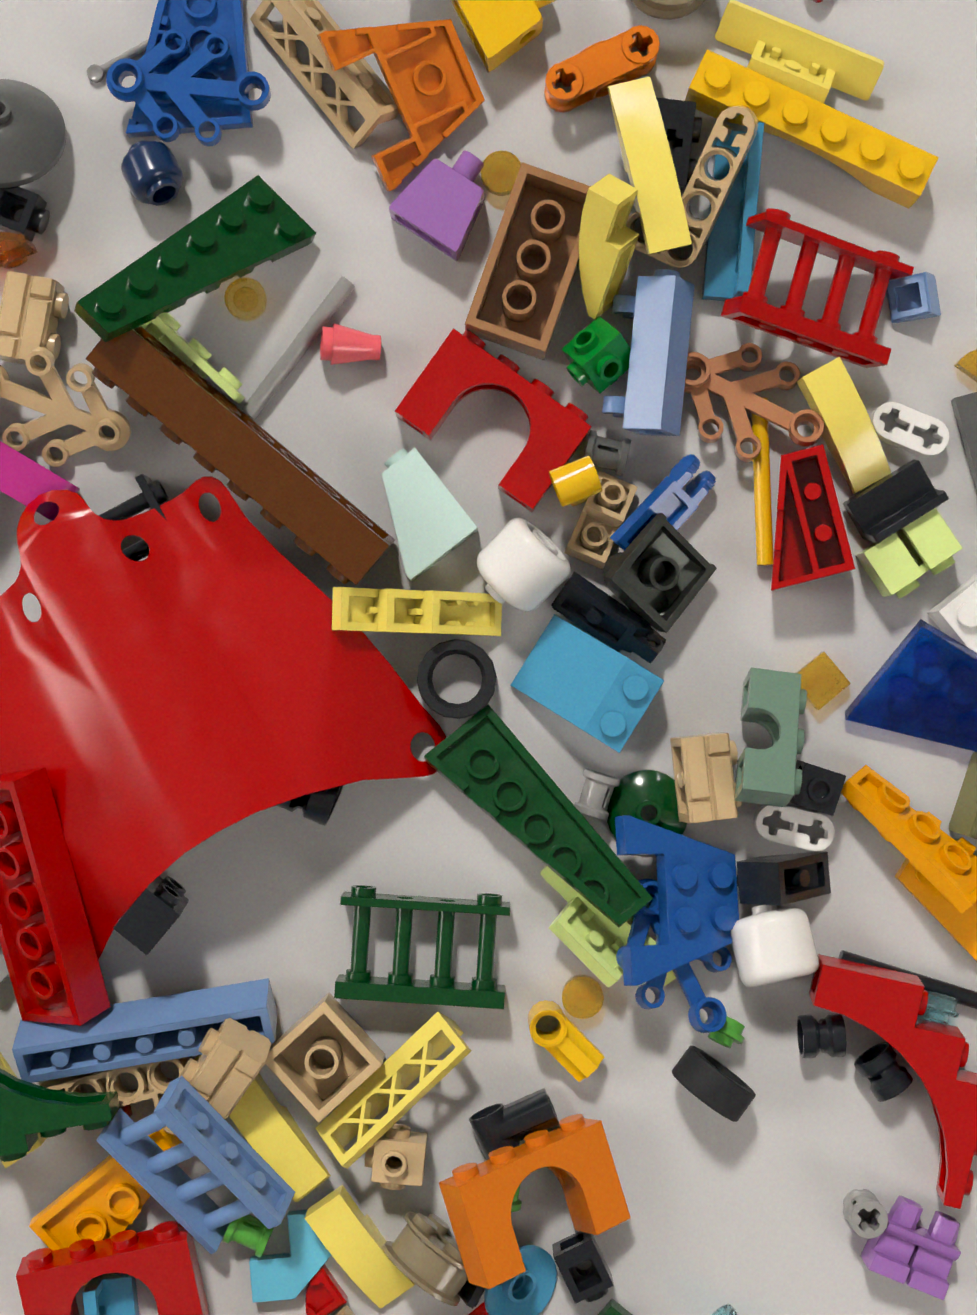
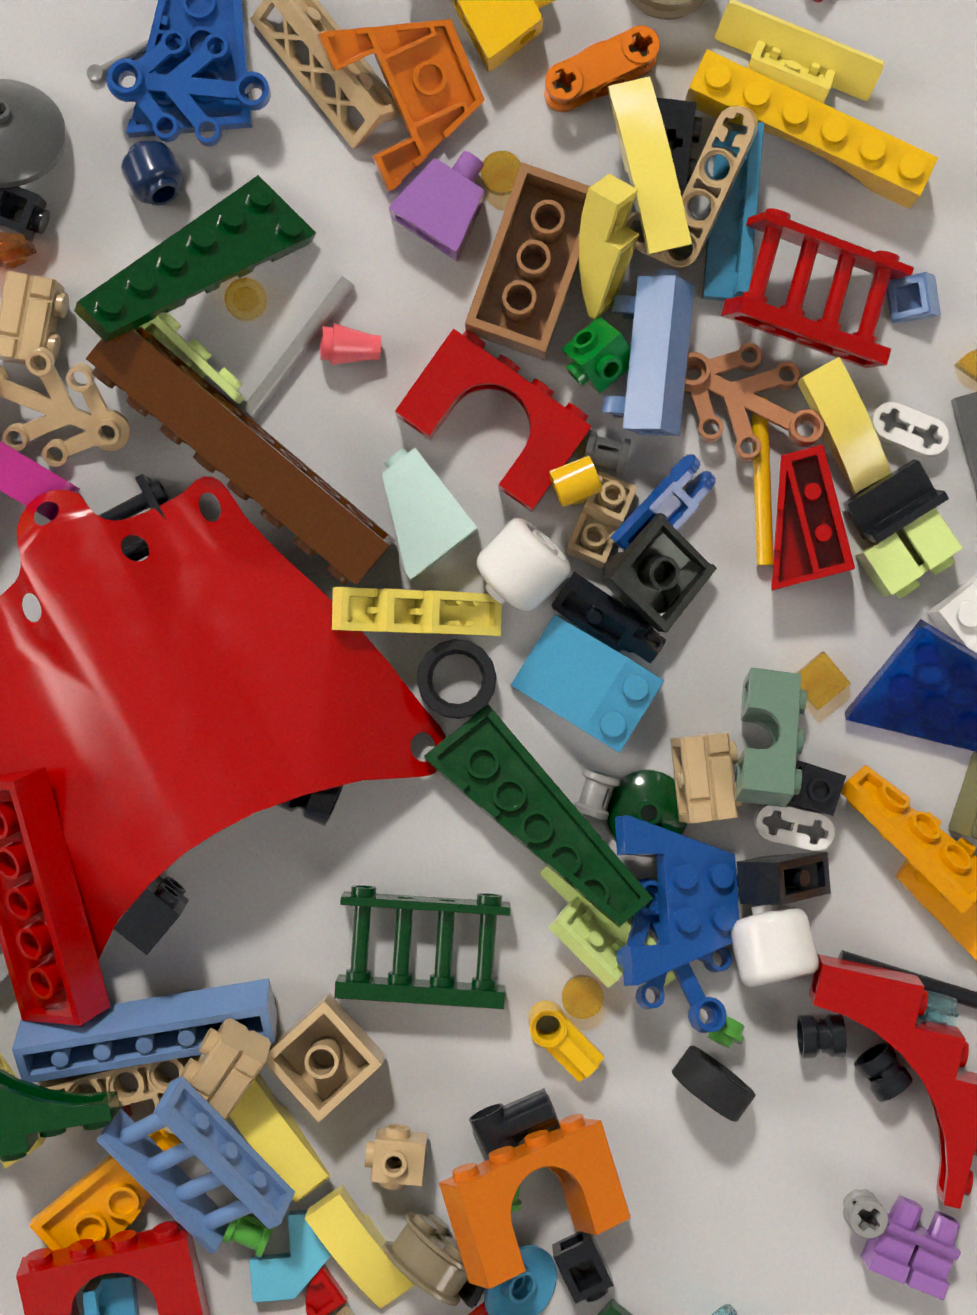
(389, 1084): light yellow fence -> none

